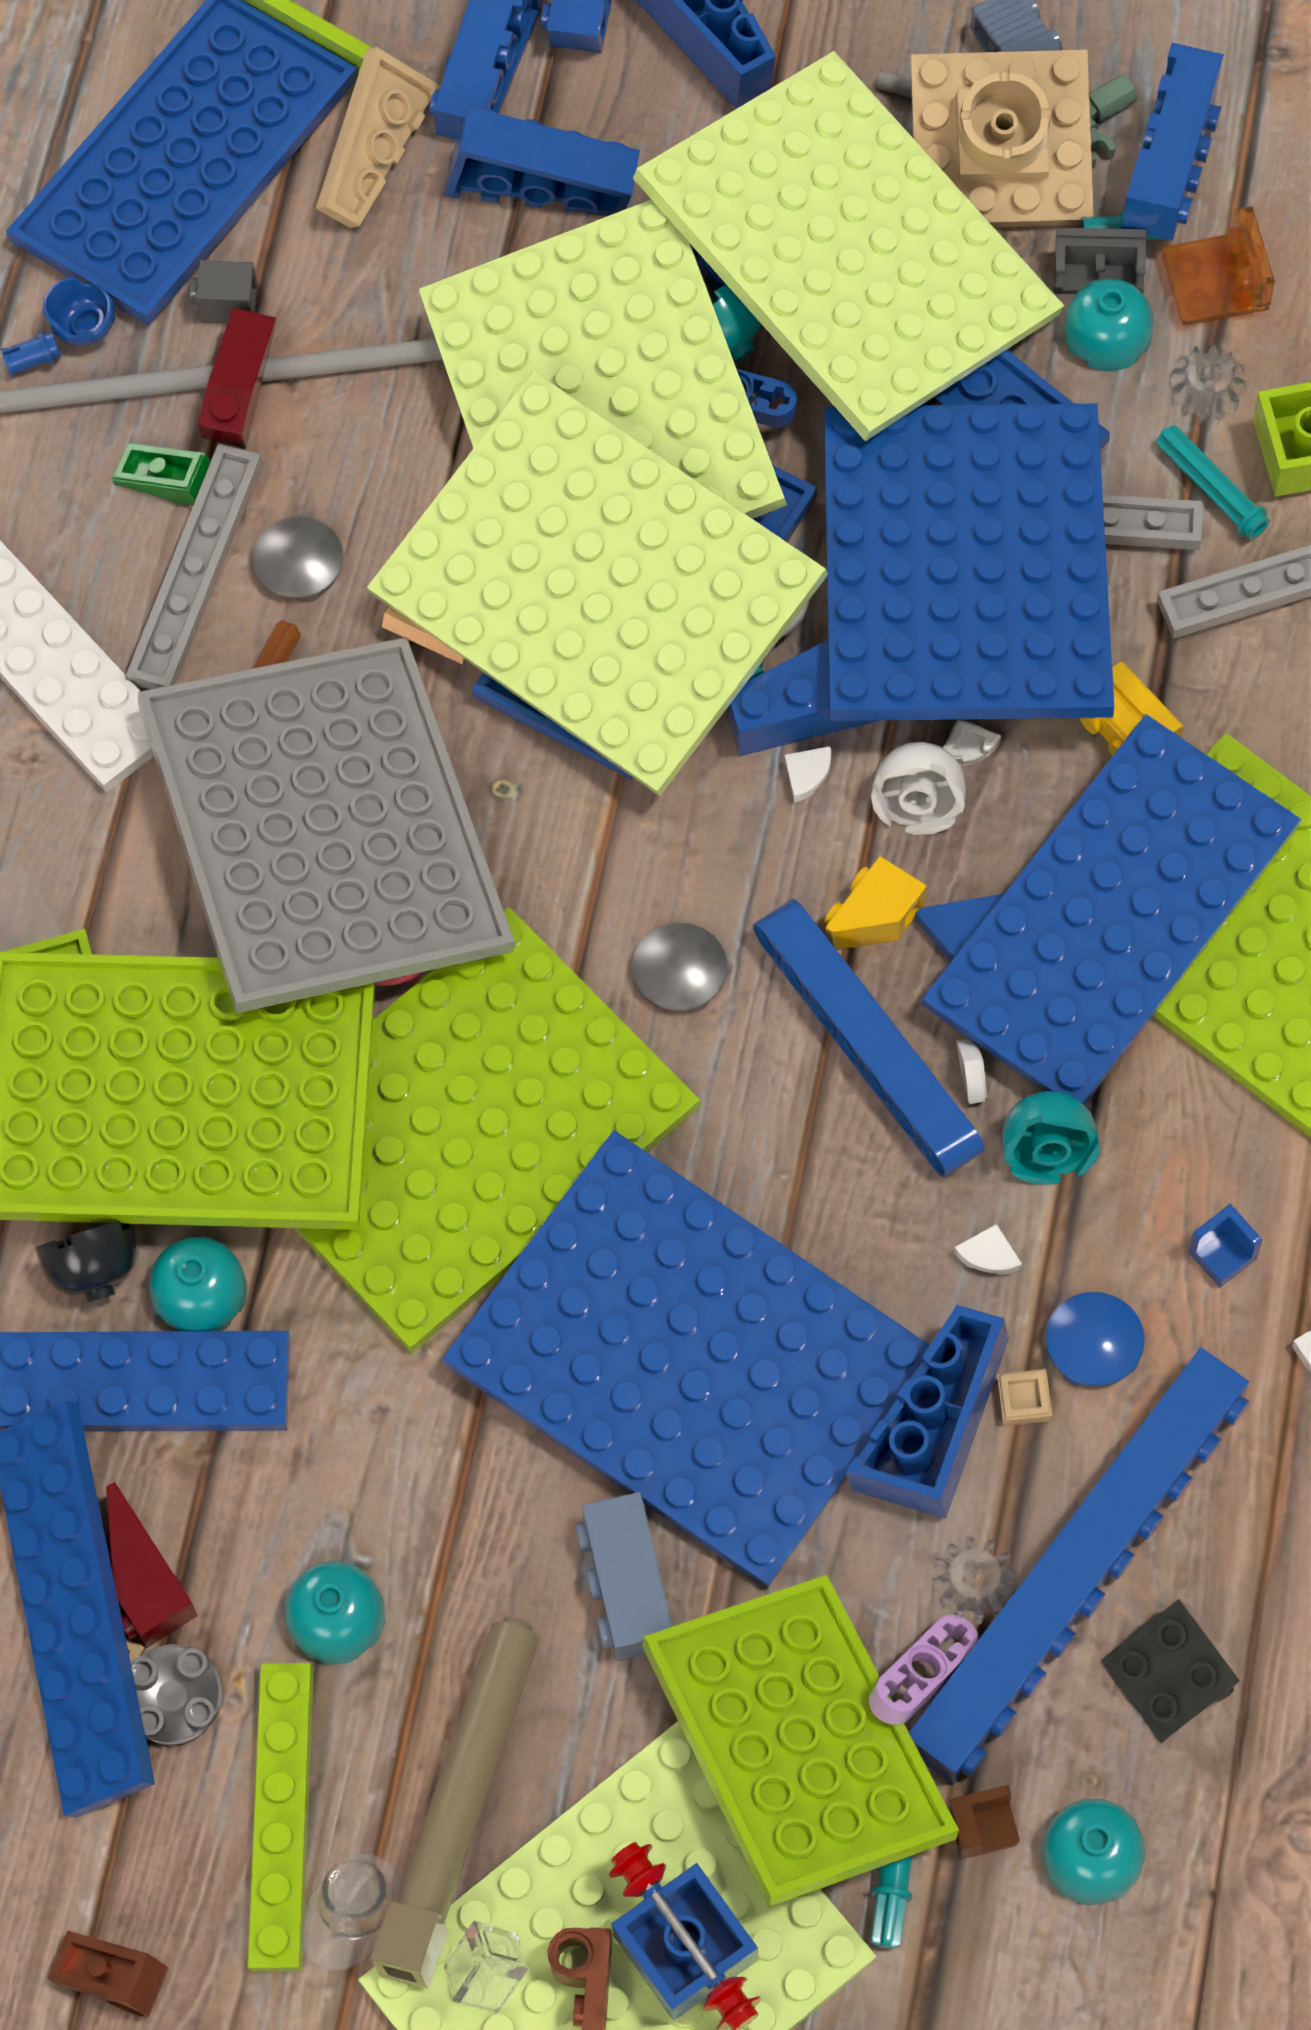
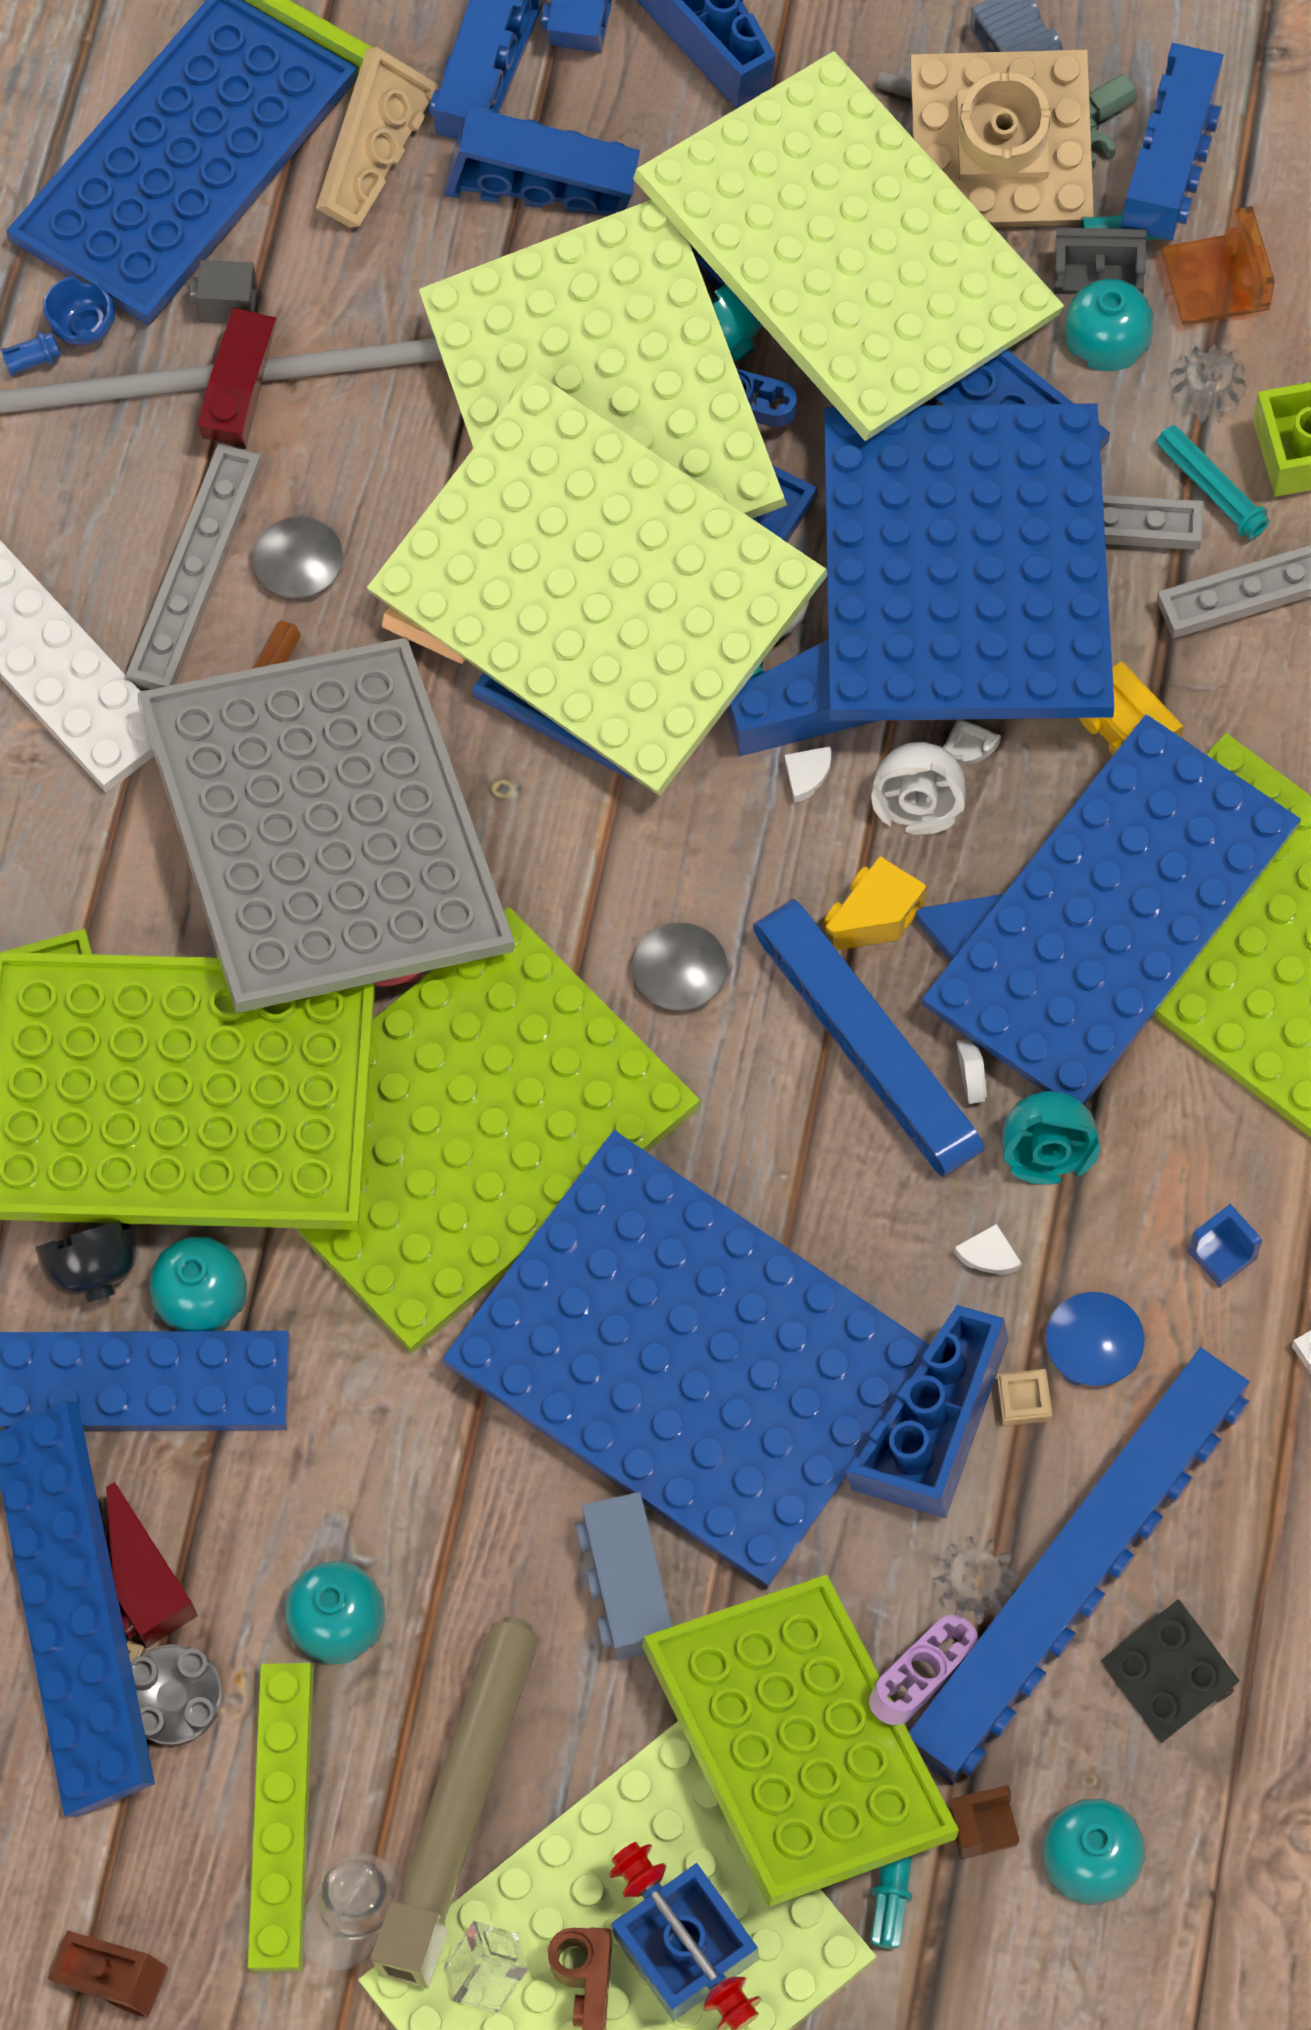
(162, 472): green slope -> none

